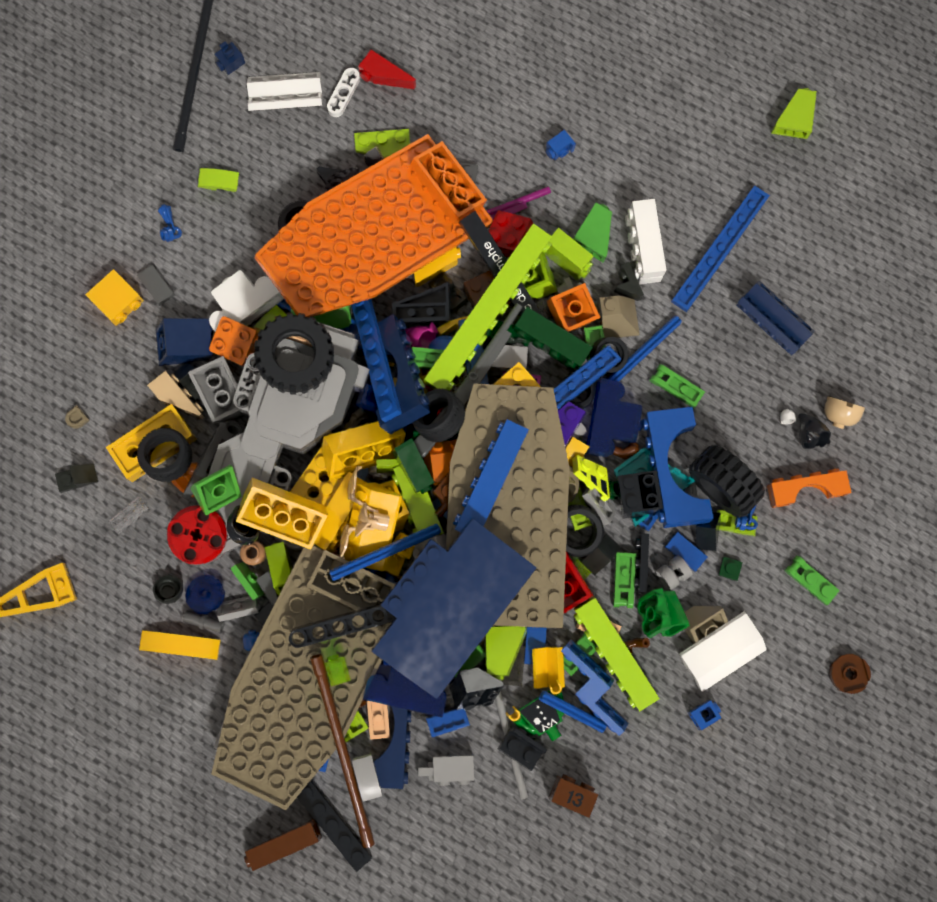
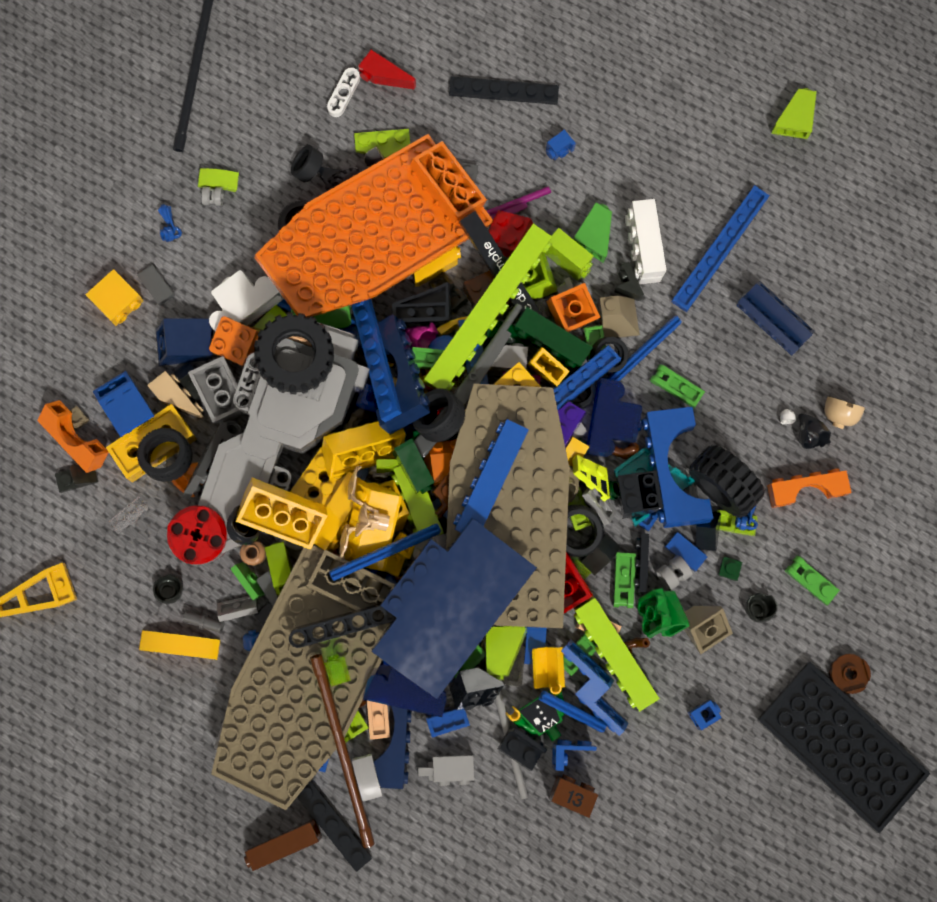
(58, 423): none -> orange arch
(123, 403): none -> blue slope
(211, 600): clear blue plate -> none
(212, 196): none -> light grey wheel
(216, 490): bright green slope -> none
(229, 58): dark blue brick -> none
(284, 91): white slope -> none
(306, 163): none -> black tyre
(504, 90): none -> black plate
(548, 367): none -> yellow slope
(560, 758): none -> blue bracket
(723, 651): white slope -> none
(767, 608): none -> pearl dark grey hair
(843, 747): none -> black plate

